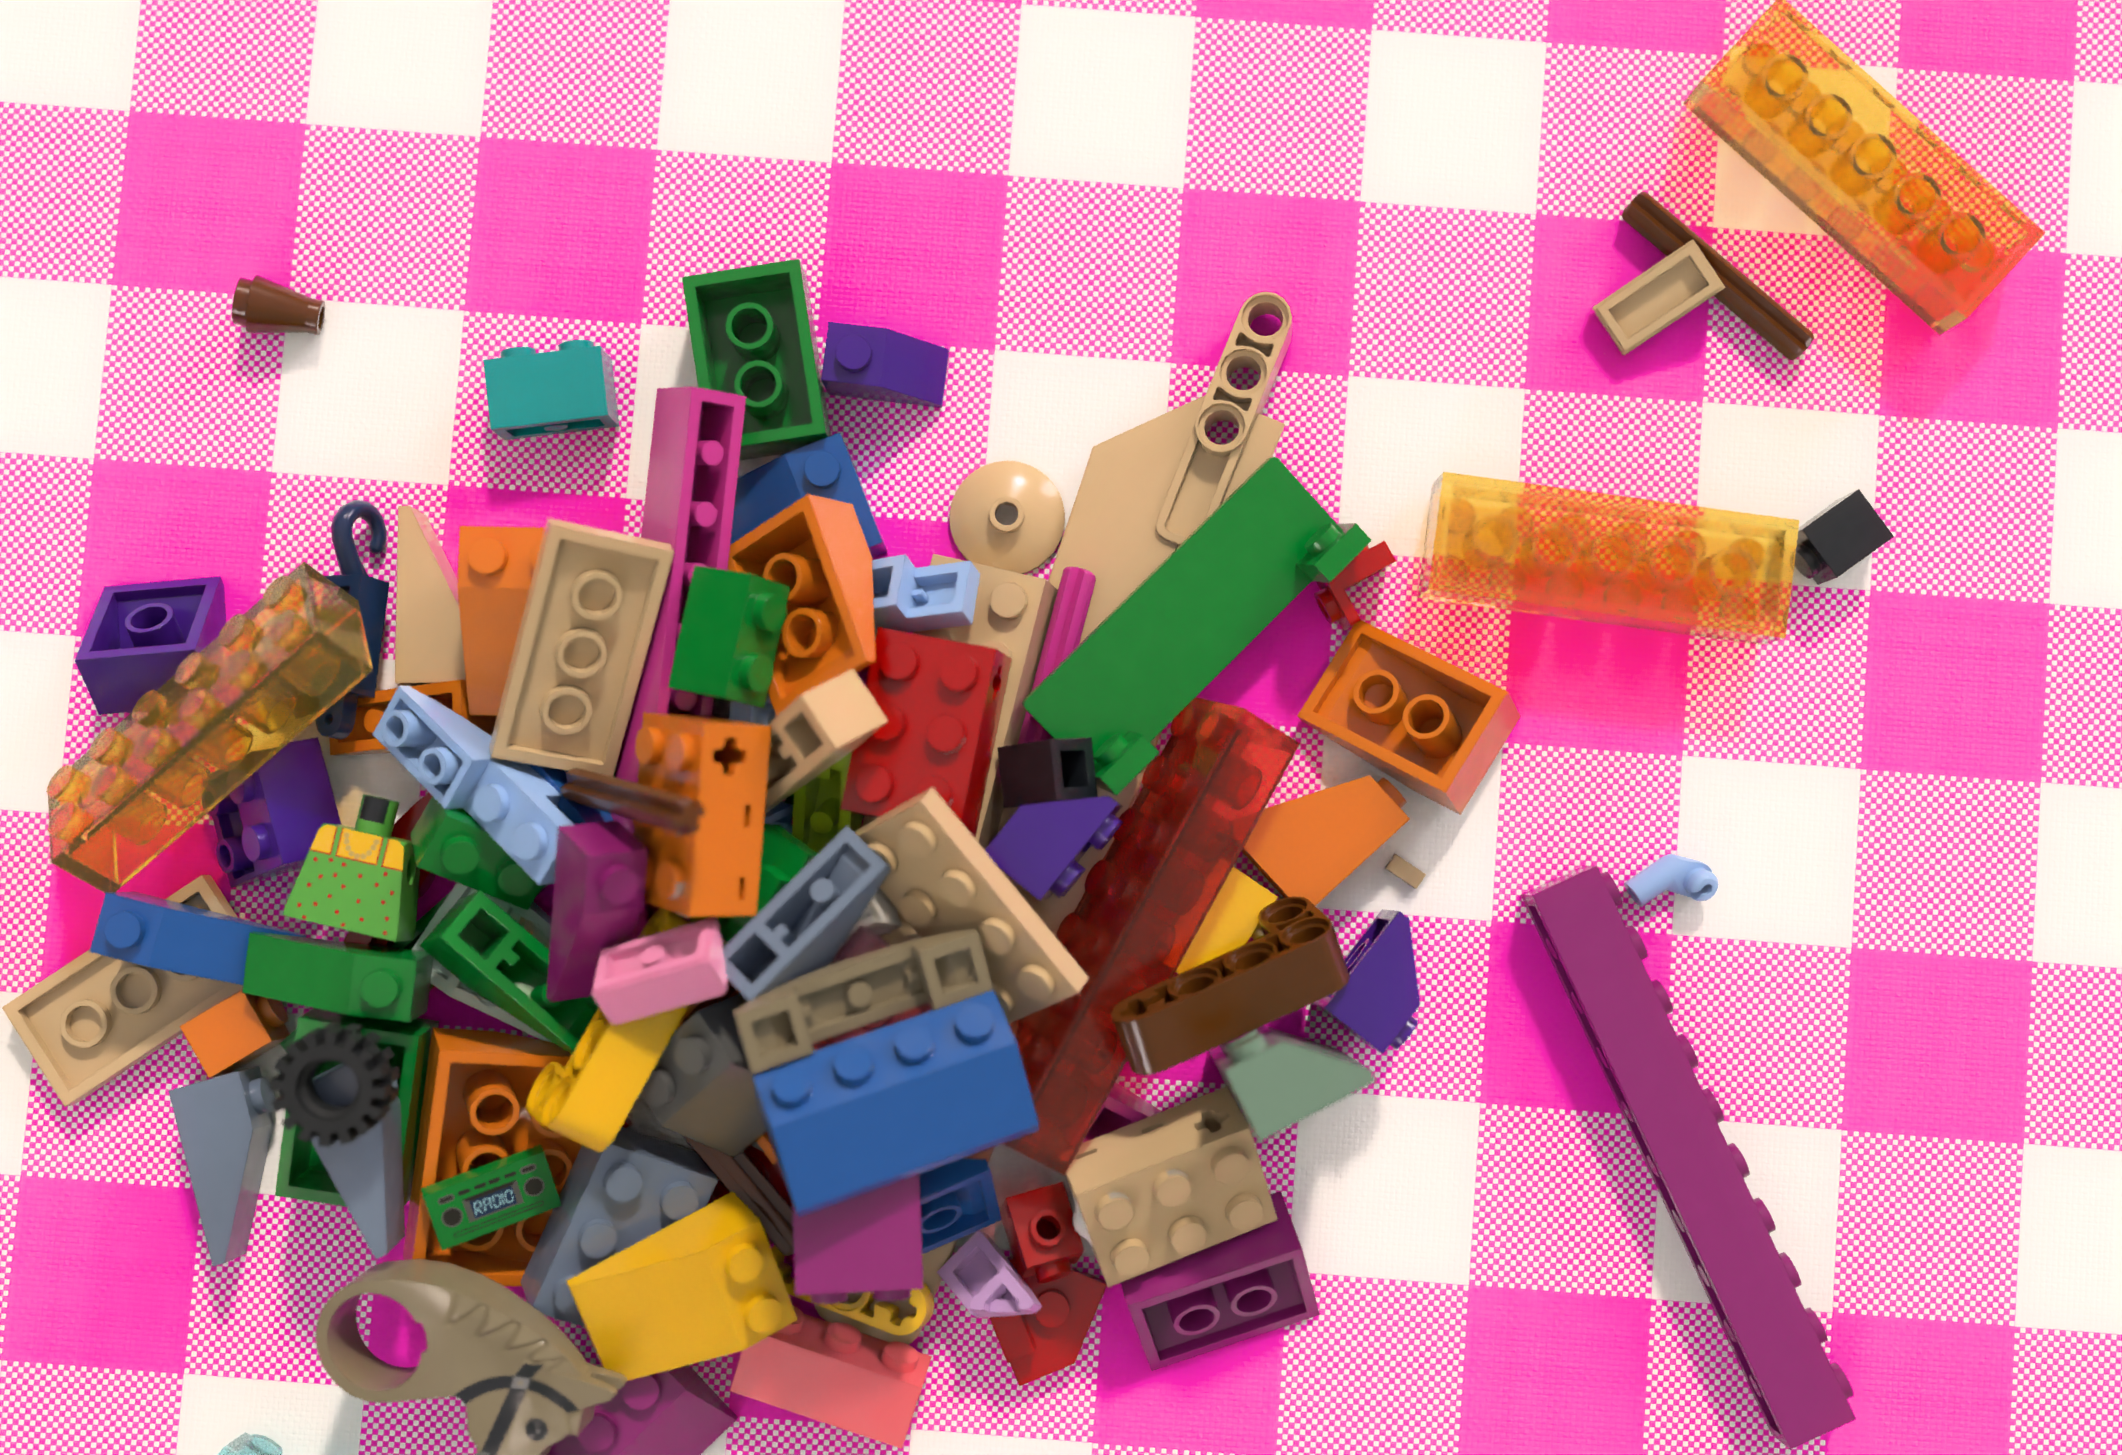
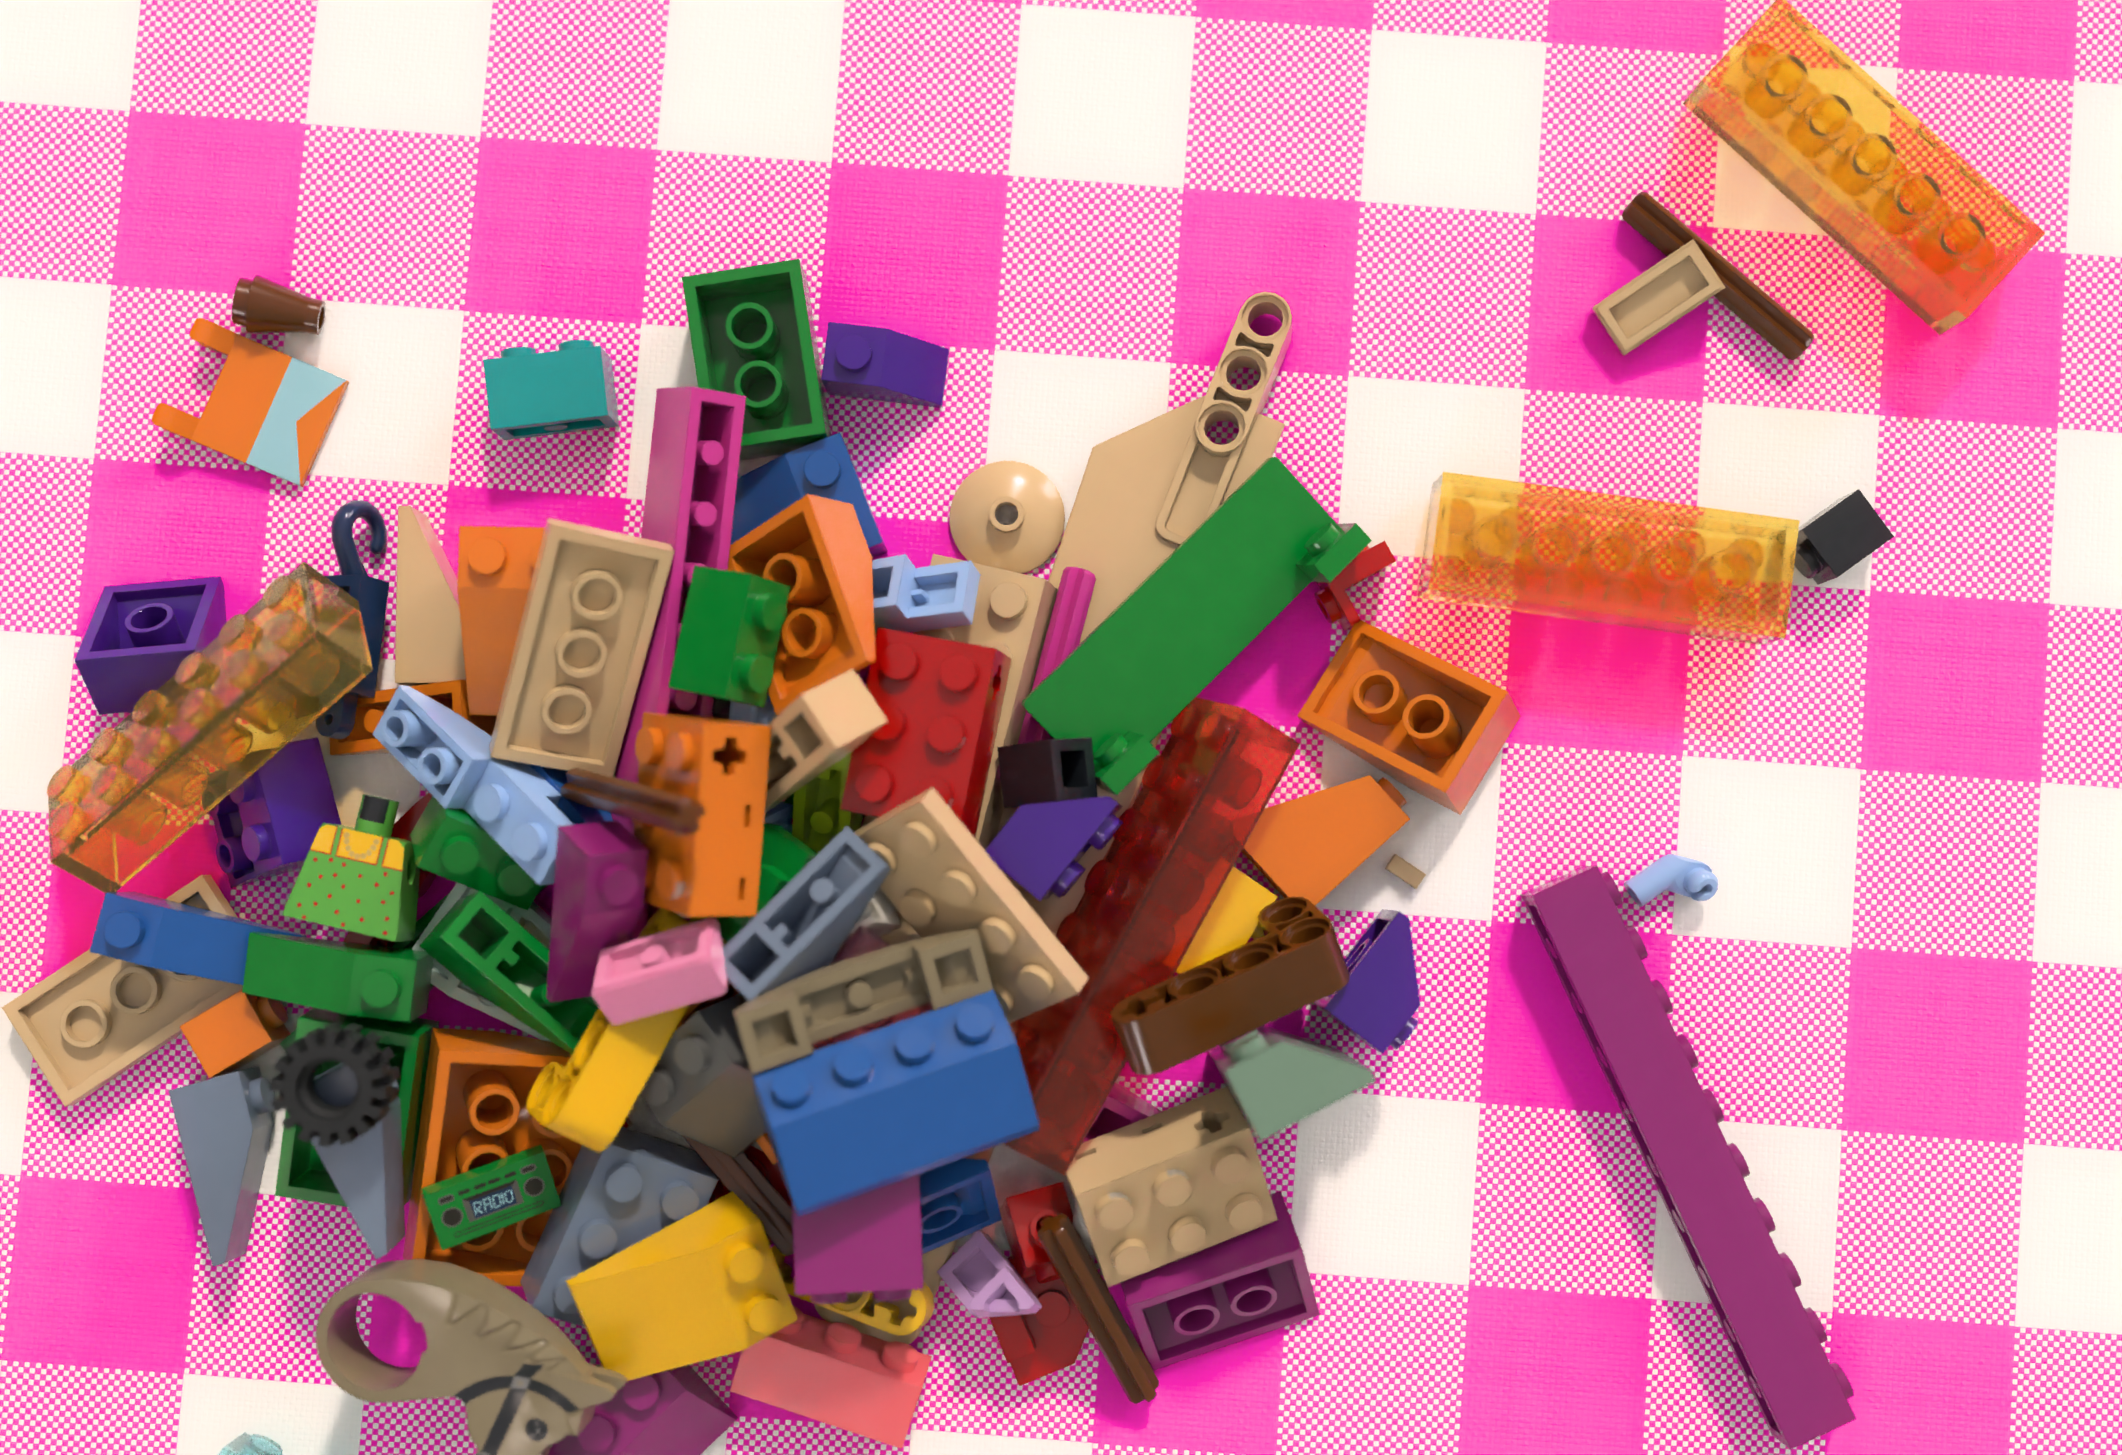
(262, 406): none -> orange flag
(1098, 1308): none -> reddish brown axle

